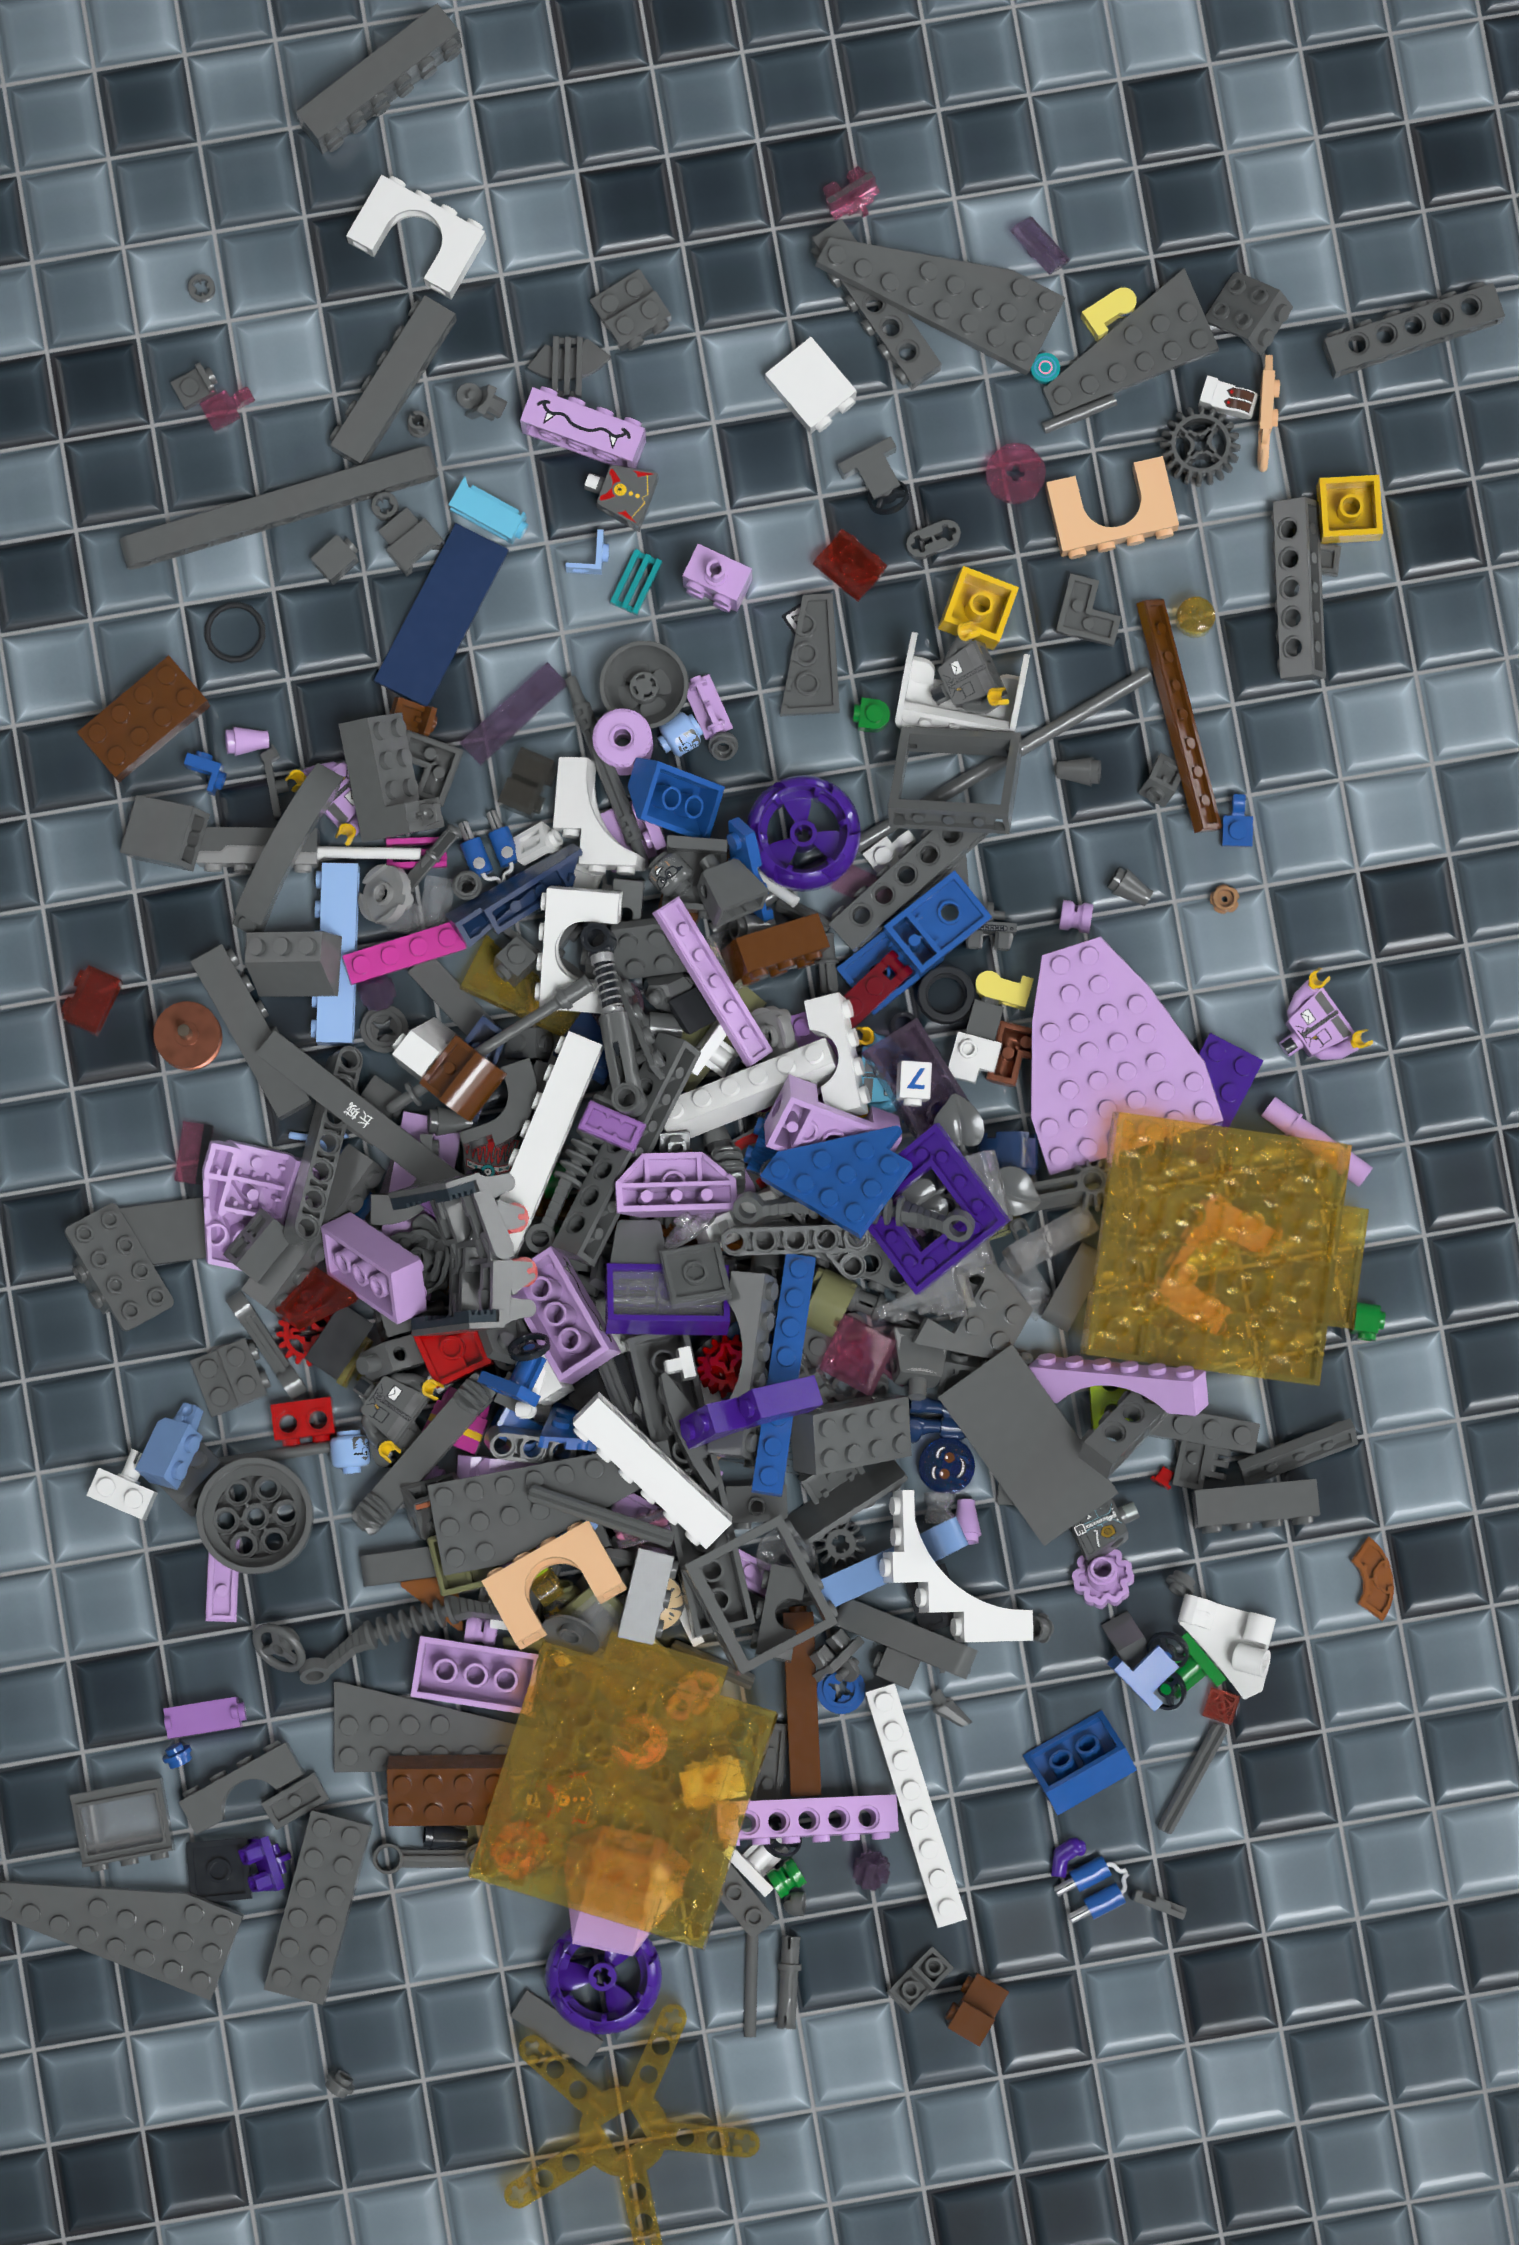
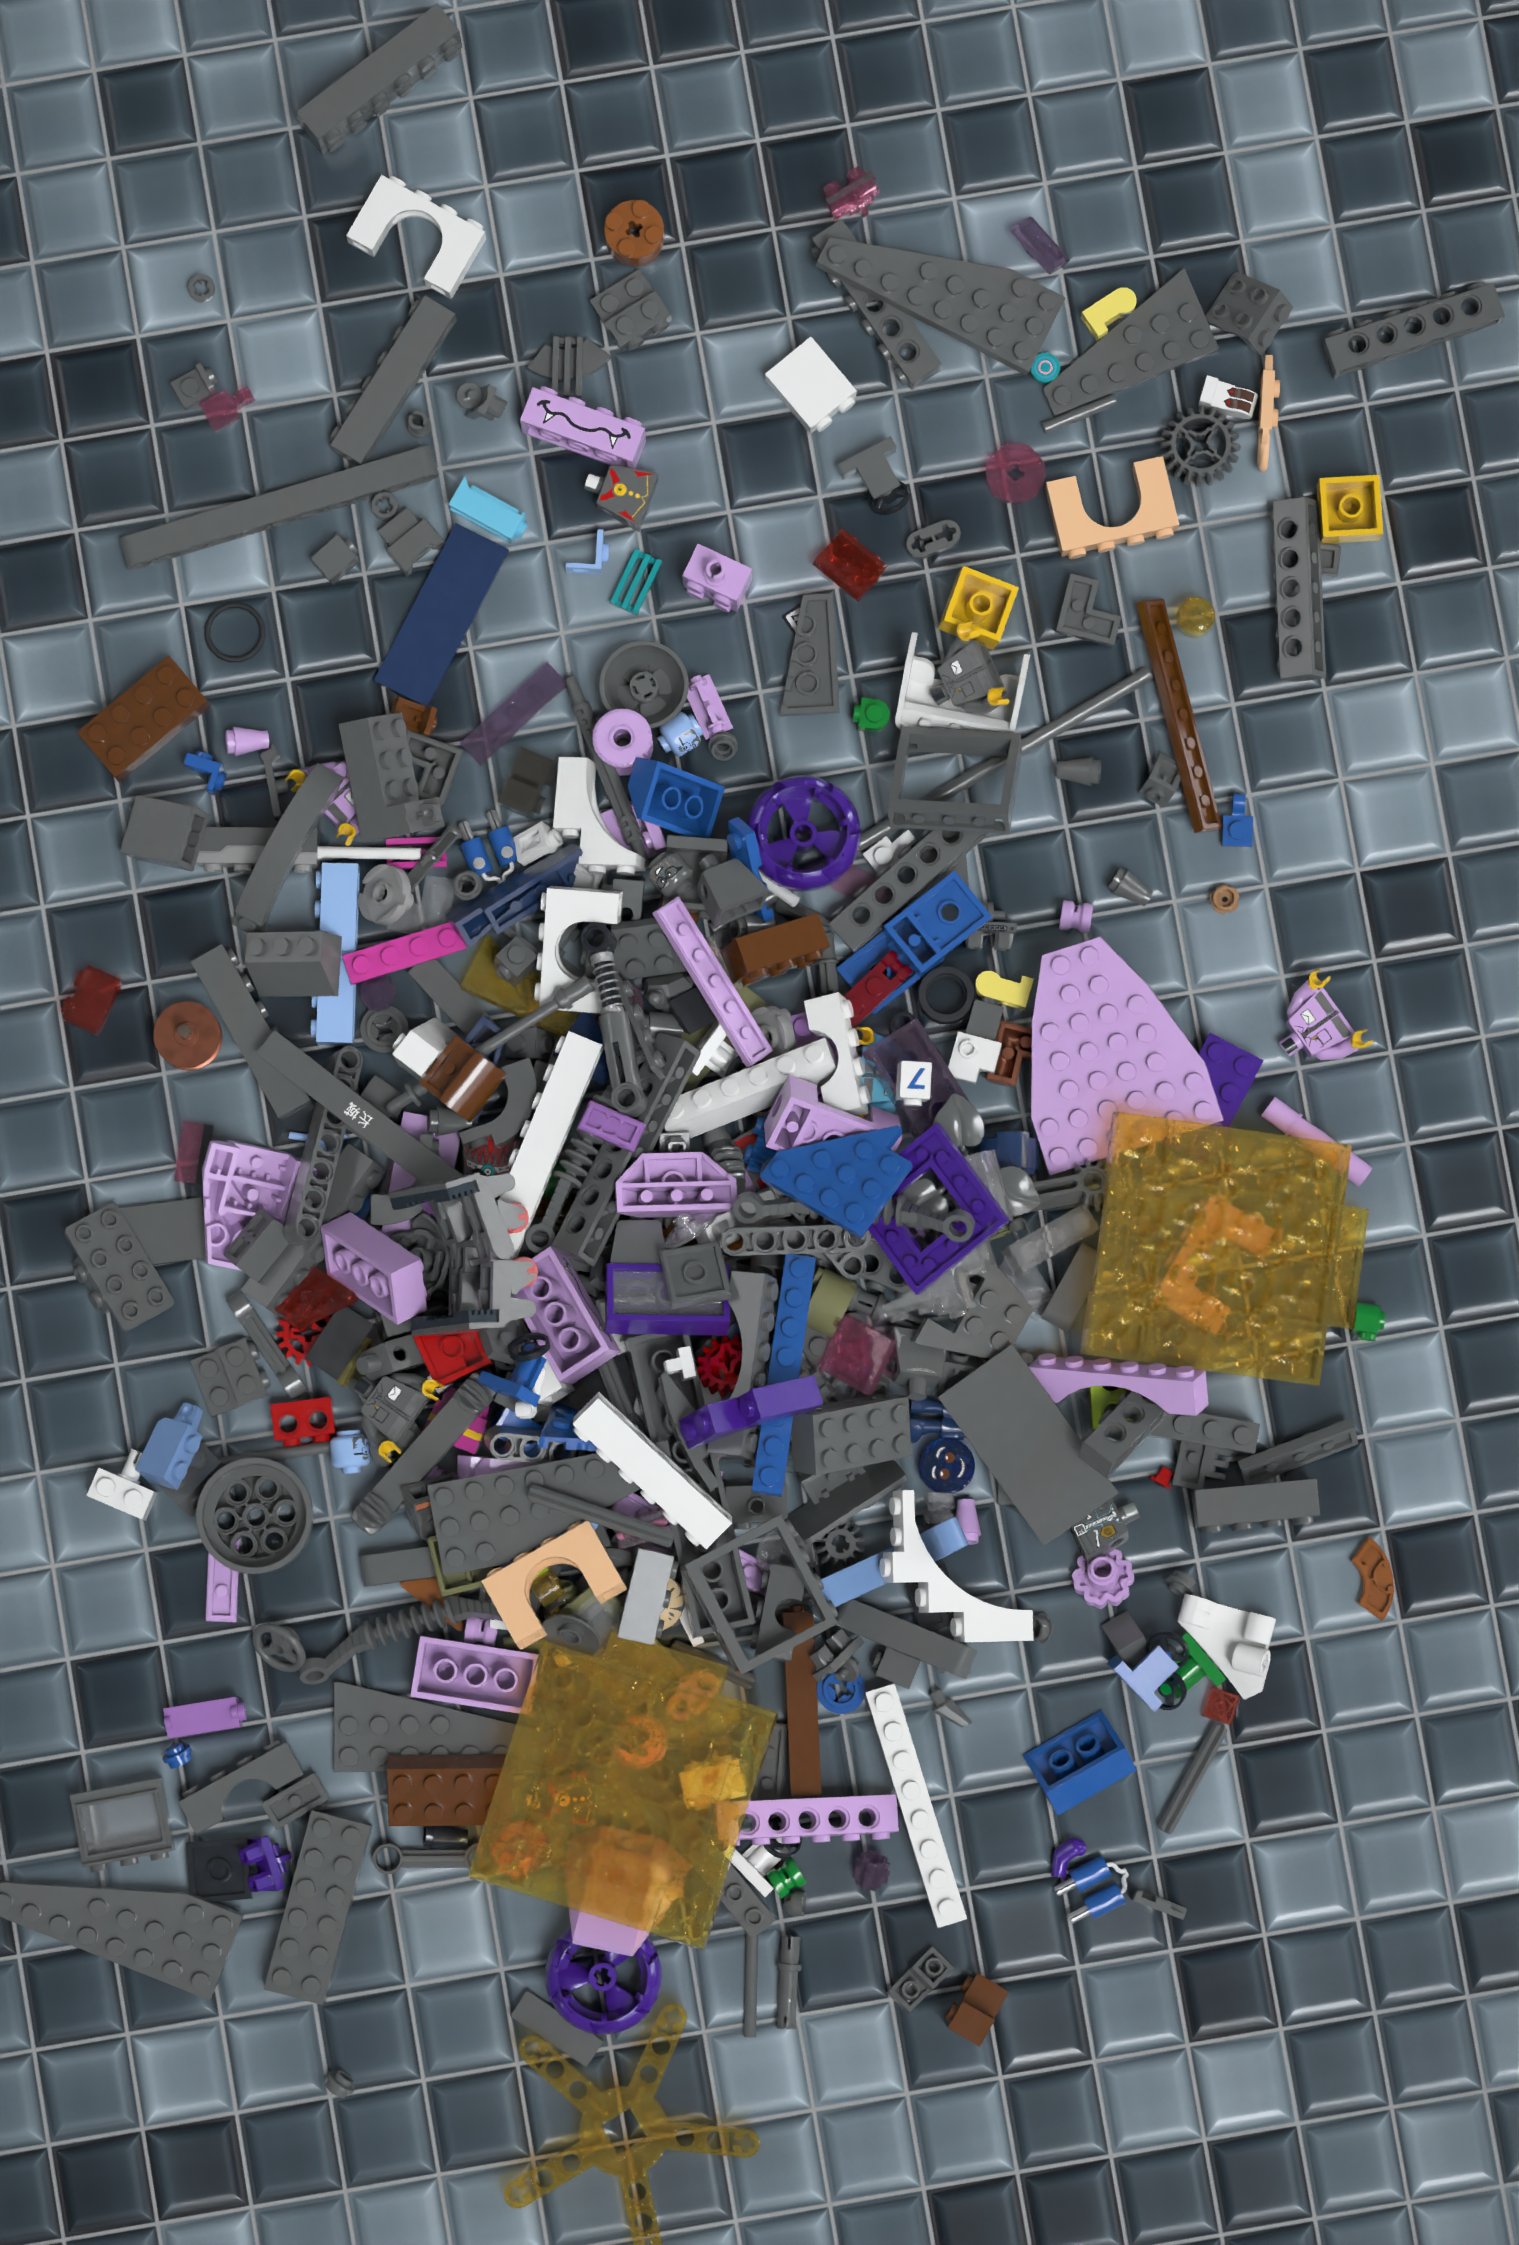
(622, 244): none -> dark orange brick

